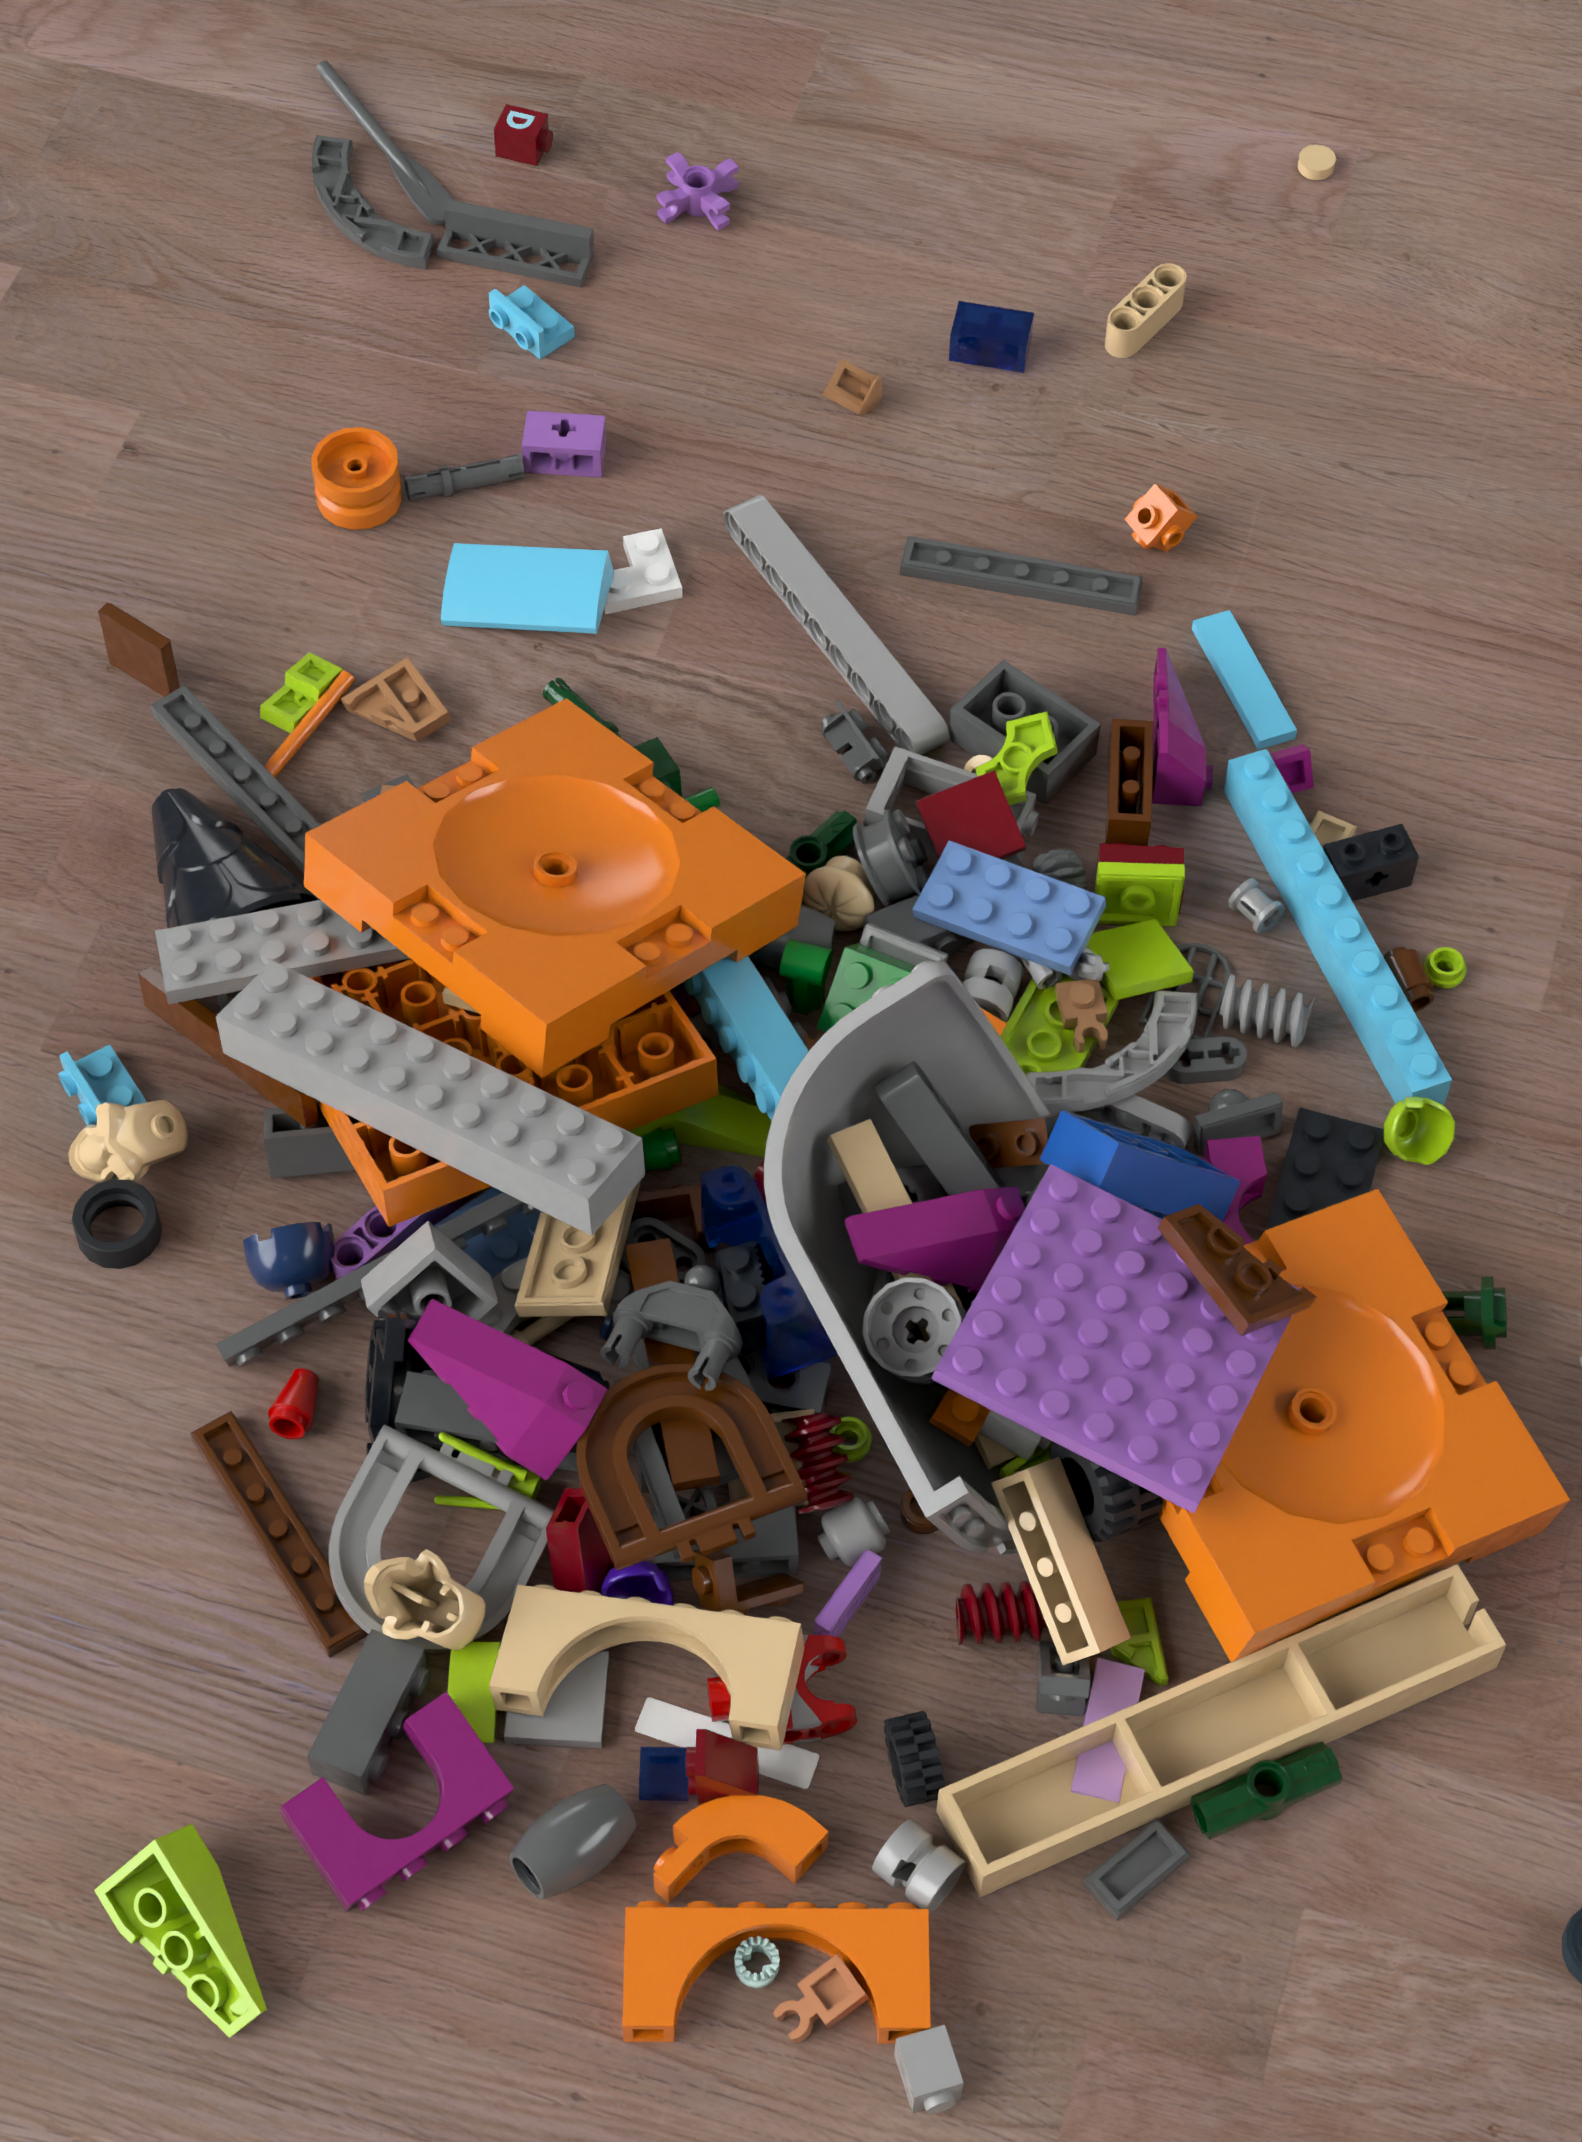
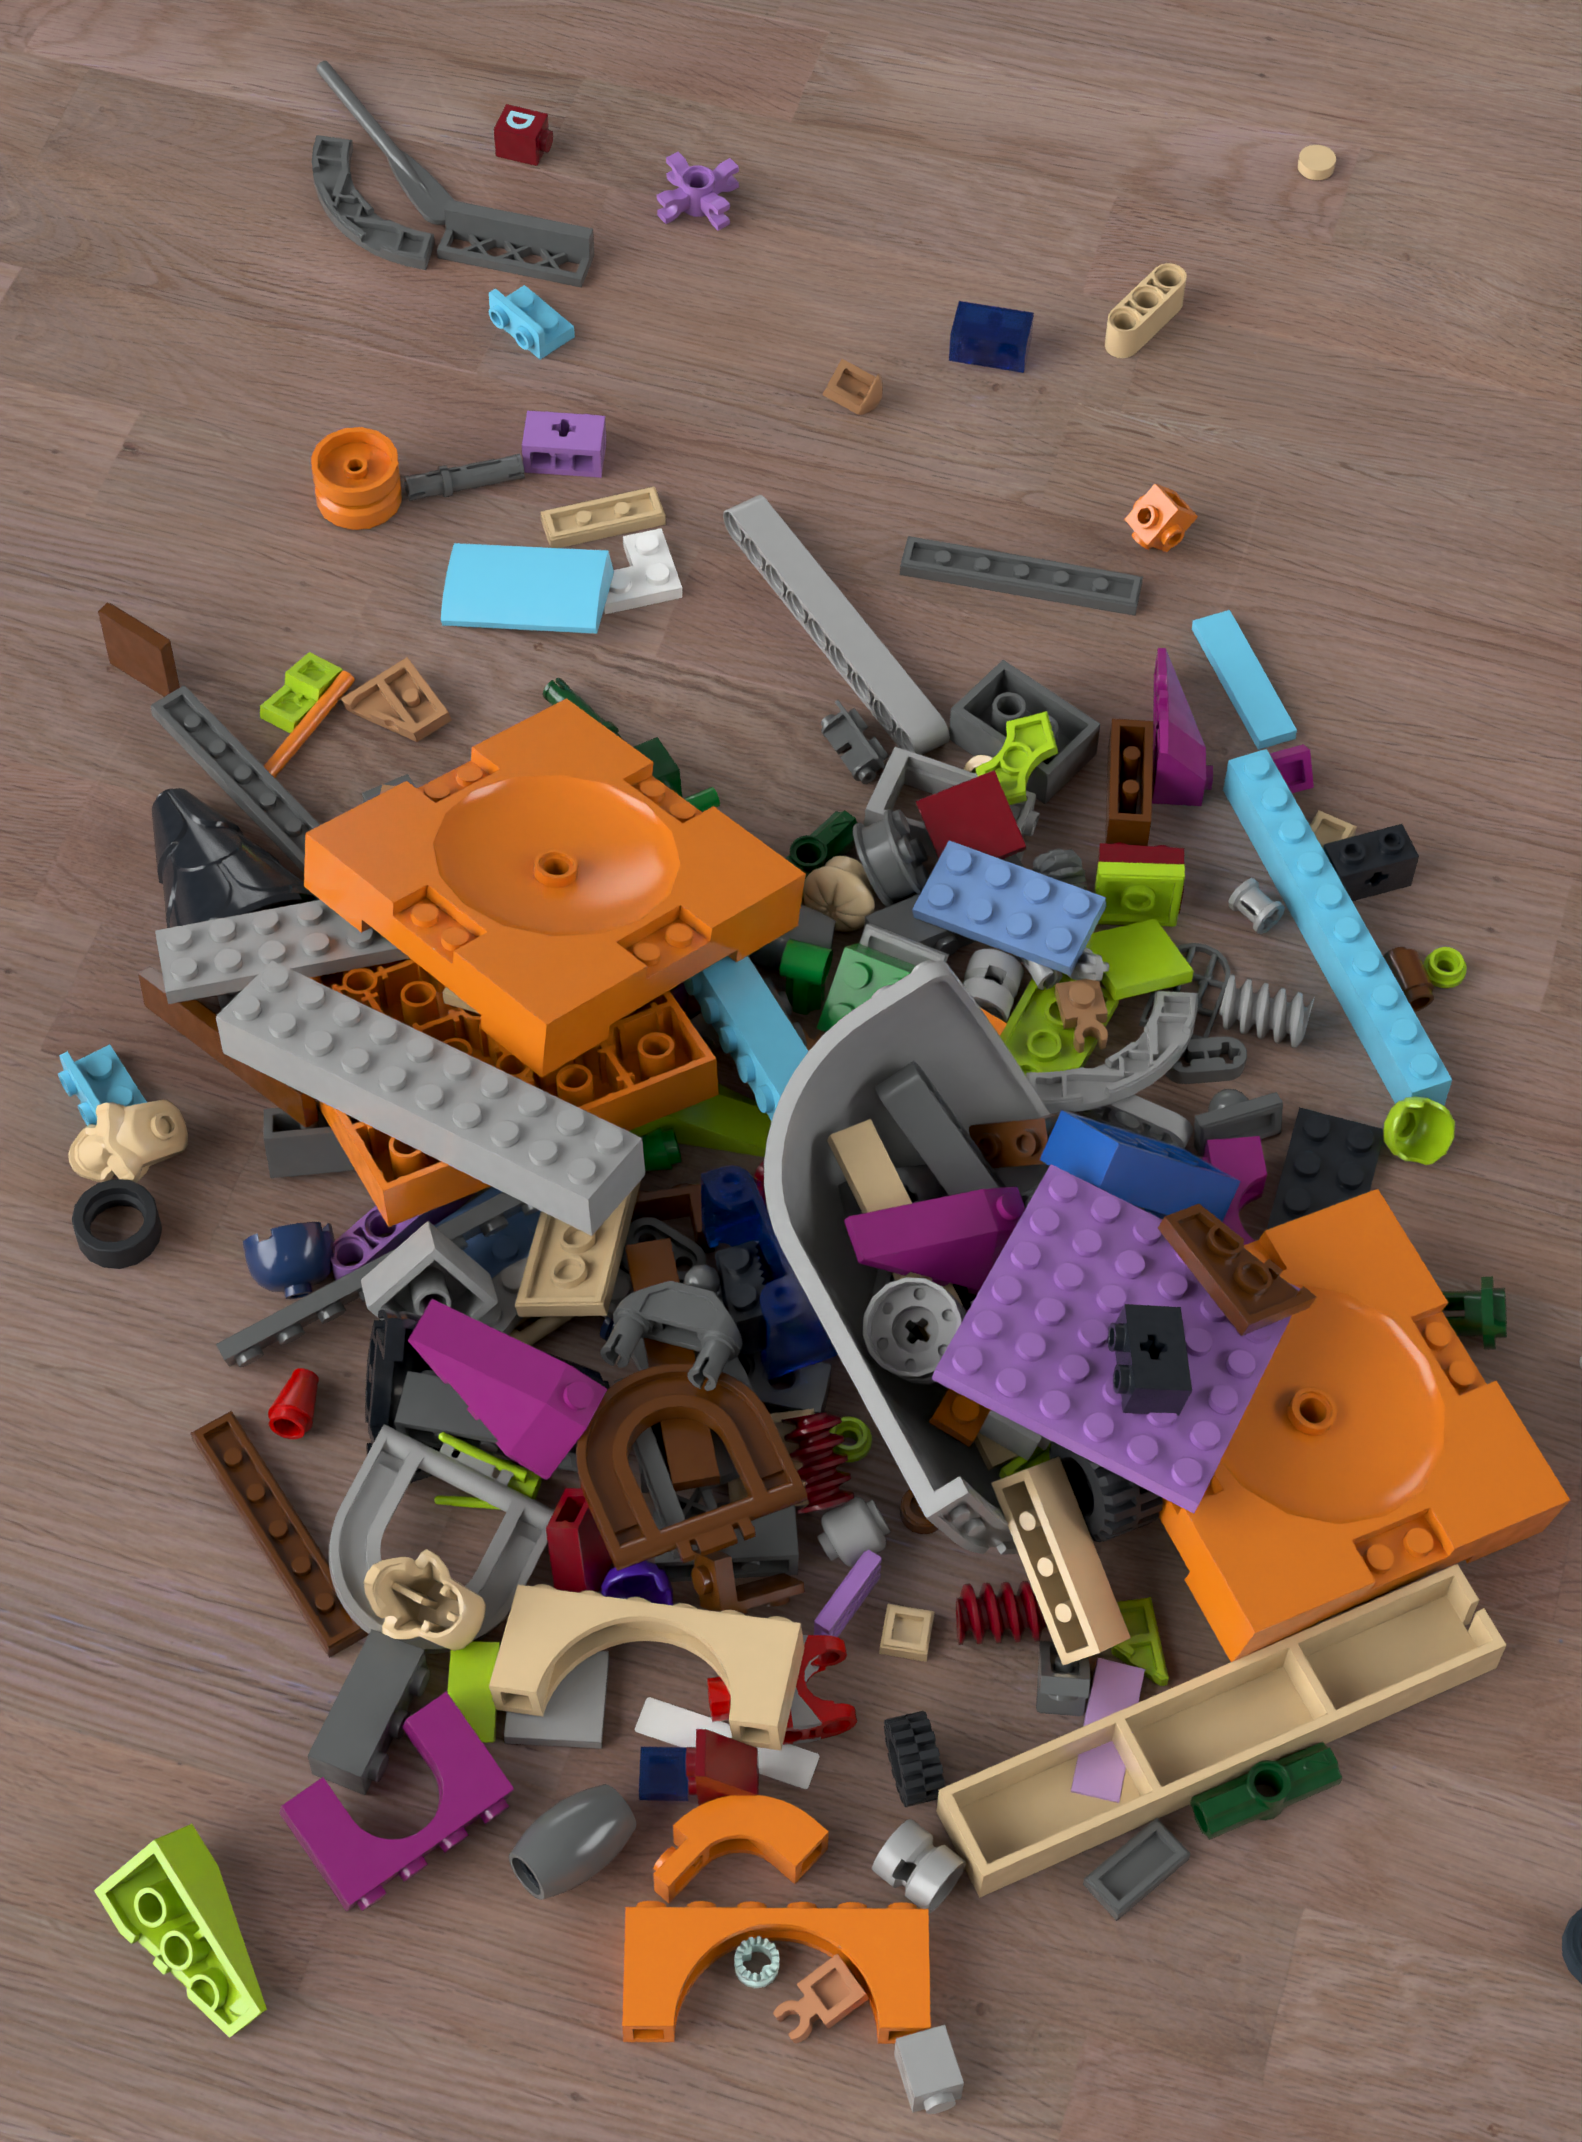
(603, 518): none -> tan tile
(906, 1632): none -> tan tile
(1150, 1359): none -> black brick

